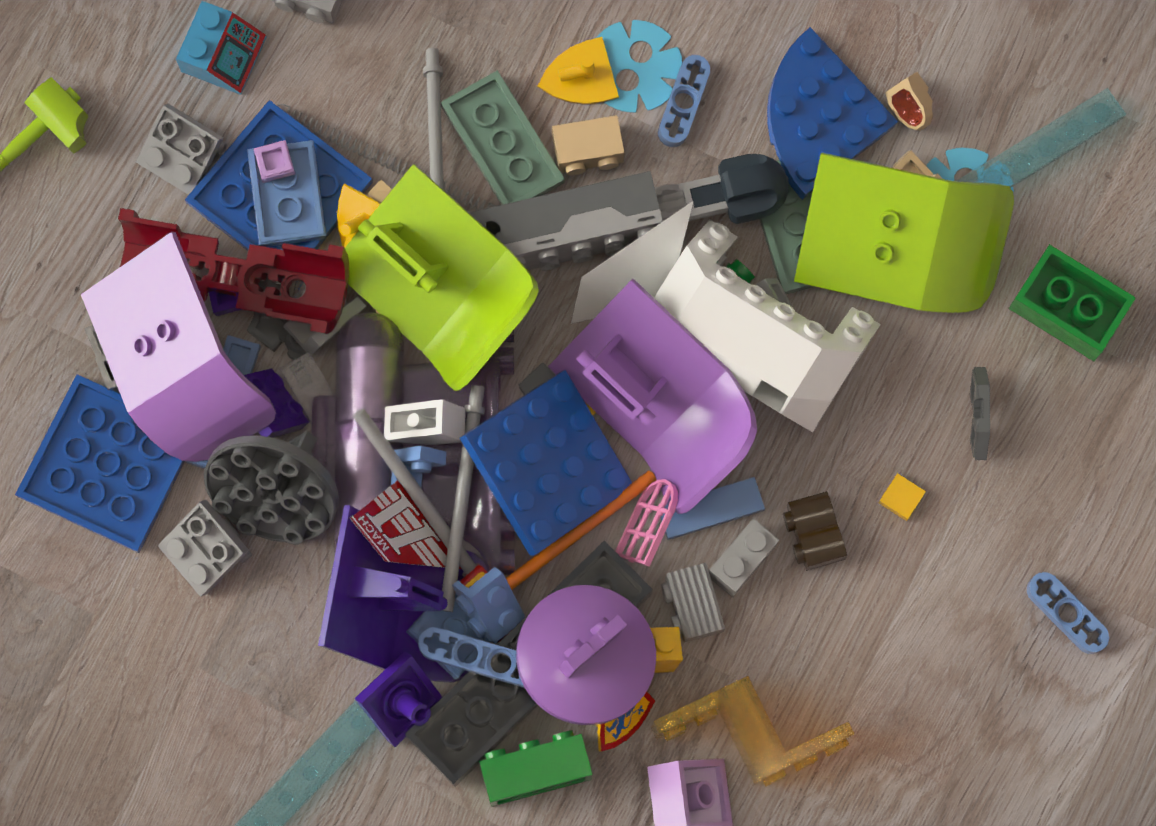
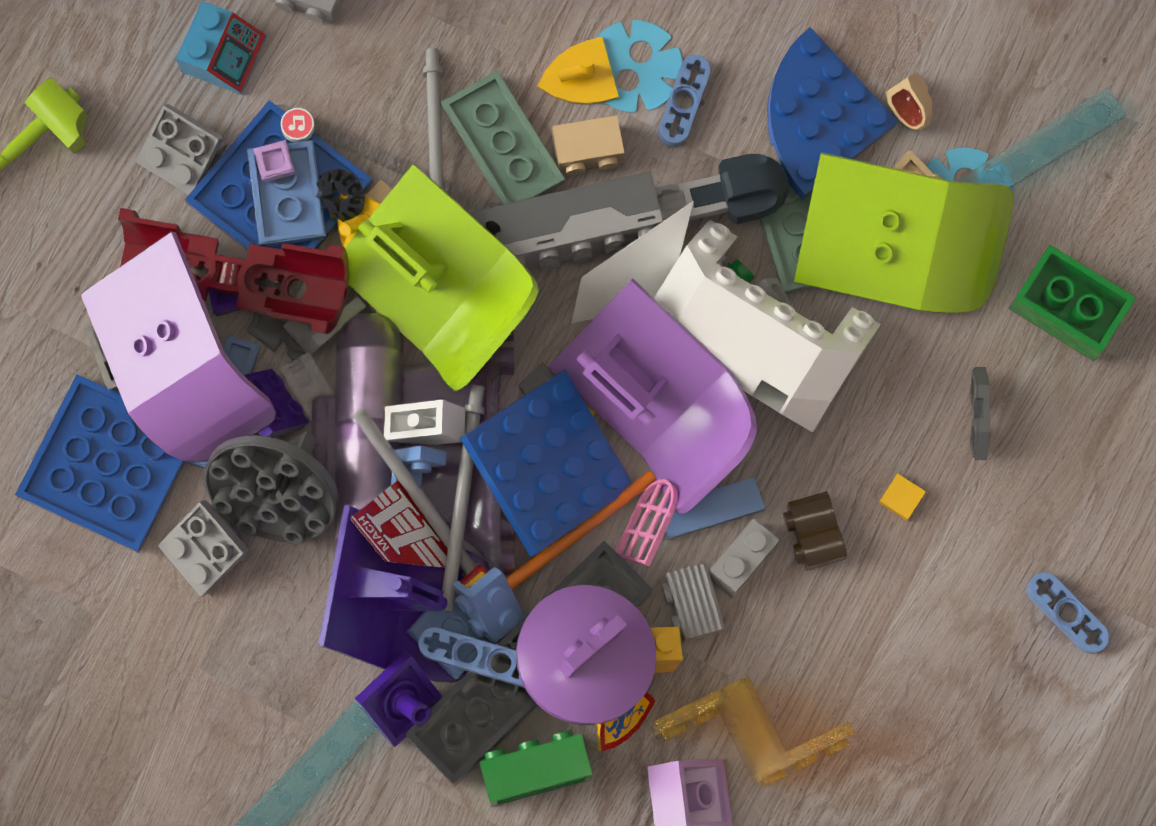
(297, 125): none -> tile
(346, 184): none -> black gear

